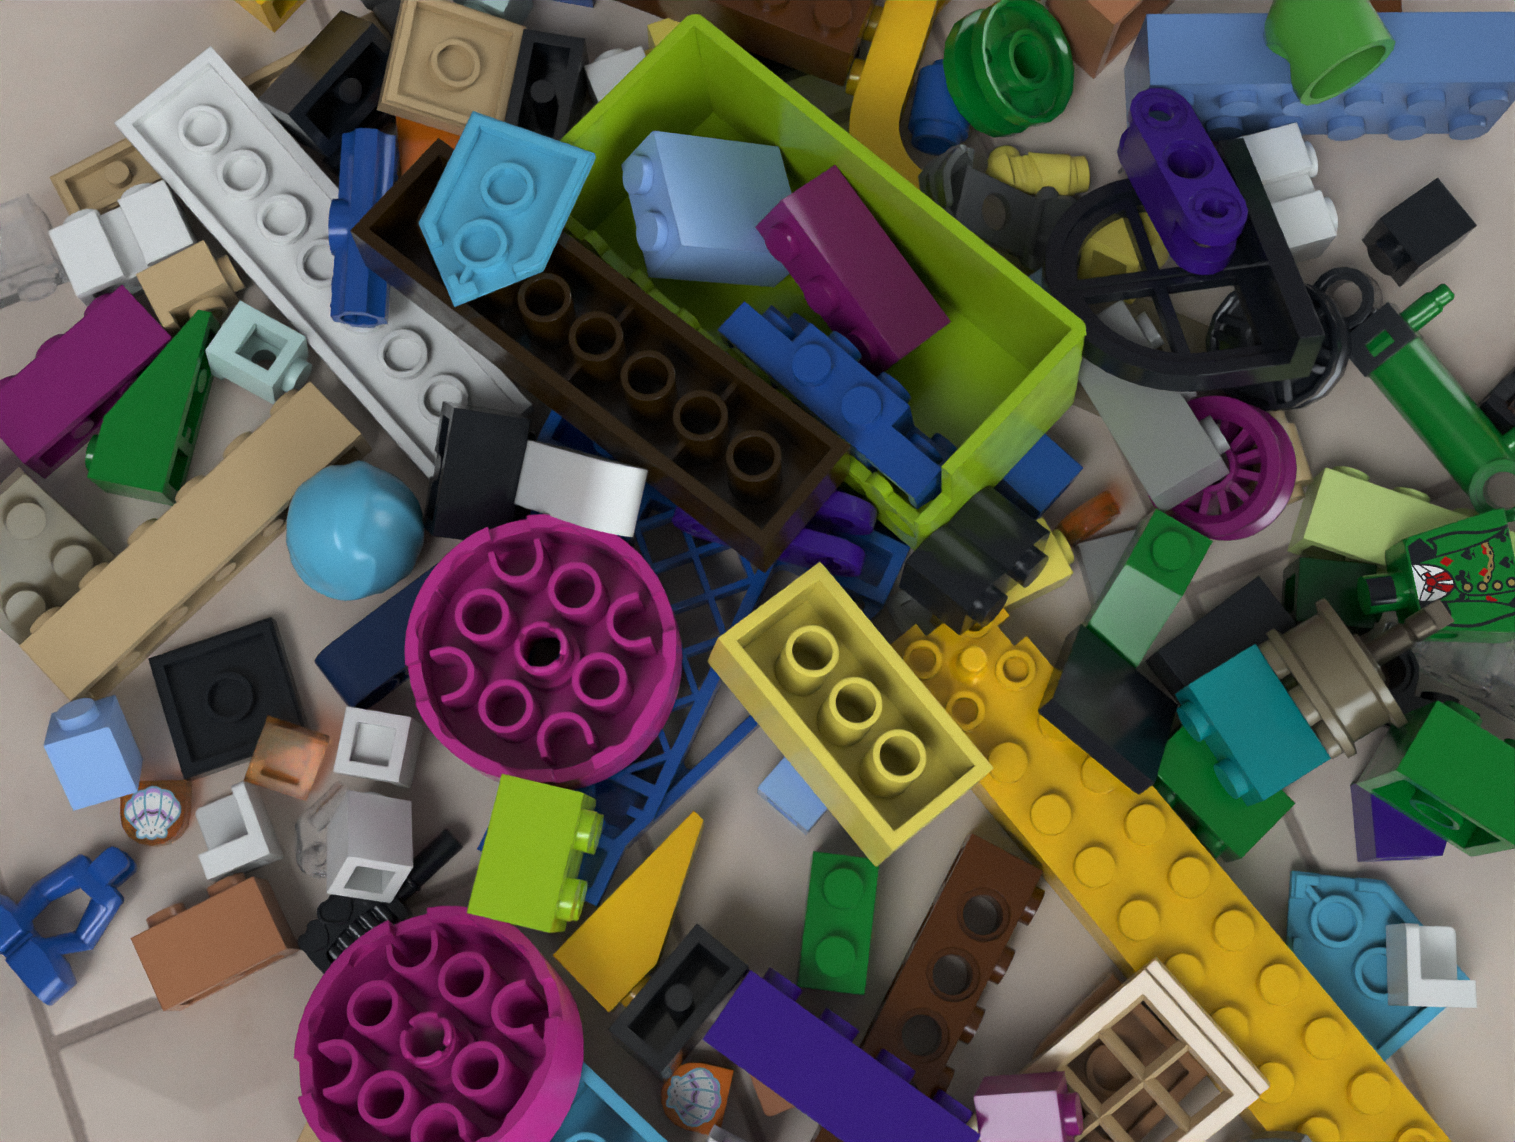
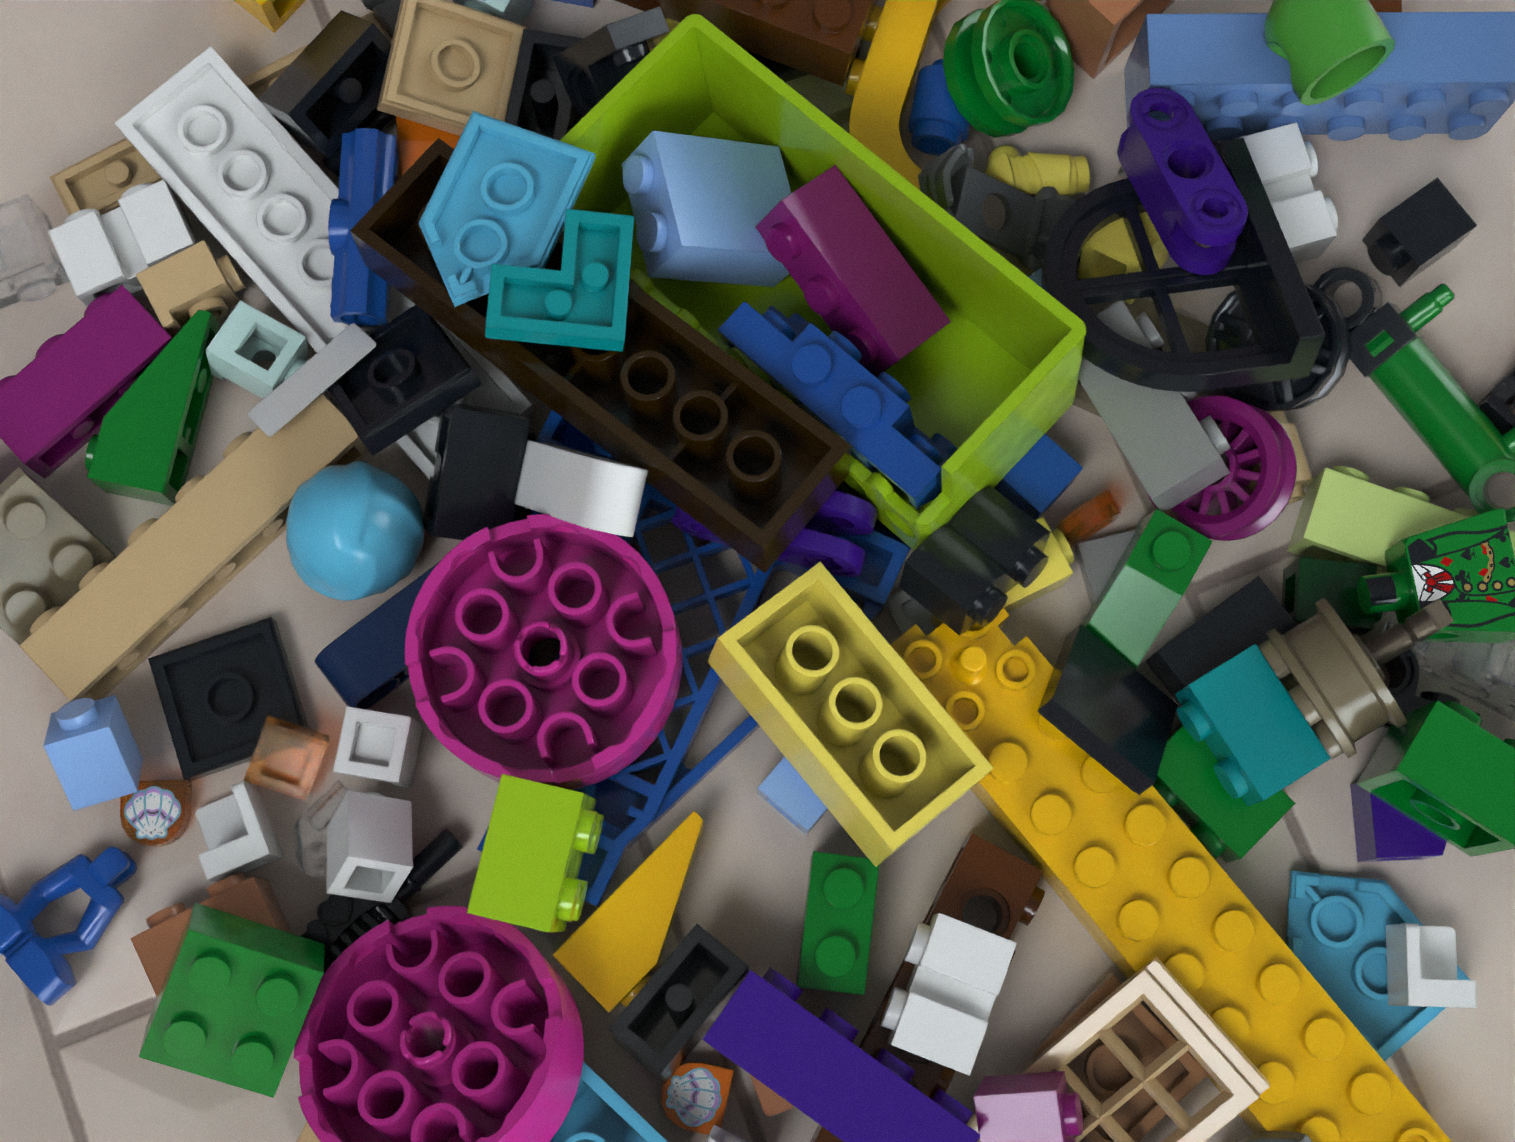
(233, 1000): none -> green brick
(311, 379): none -> white sticker
(402, 380): none -> black tile
(571, 306): none -> teal plate
(606, 56): none -> black plate
(948, 992): none -> white brick

